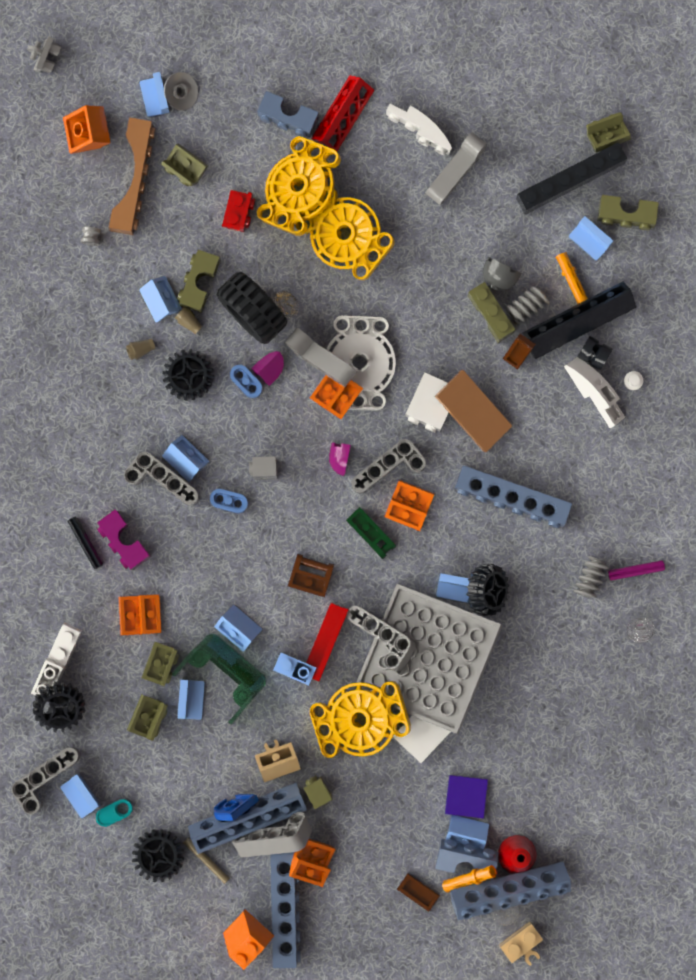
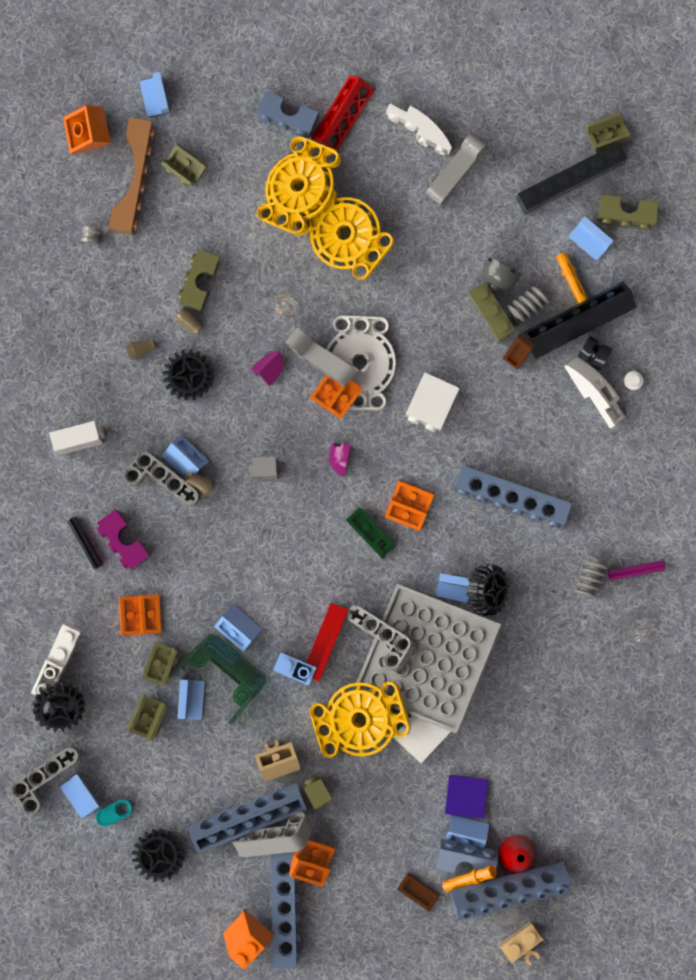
(48, 47): light grey hips -> none
(77, 438): none -> white brick
(160, 298): light blue panel -> none
(187, 91): light grey dish -> none
(201, 484): none -> dark tan cone
(207, 861): dark tan bar -> none
(229, 500): medium blue plate -> none
(234, 808): blue tile -> none
(237, 211): red bracket -> none
(246, 381): medium blue plate -> none
(251, 307): black tyre -> none
(307, 581): reddish brown plate -> none
(386, 469): light grey beam -> none
(473, 411): medium nougat tile -> none

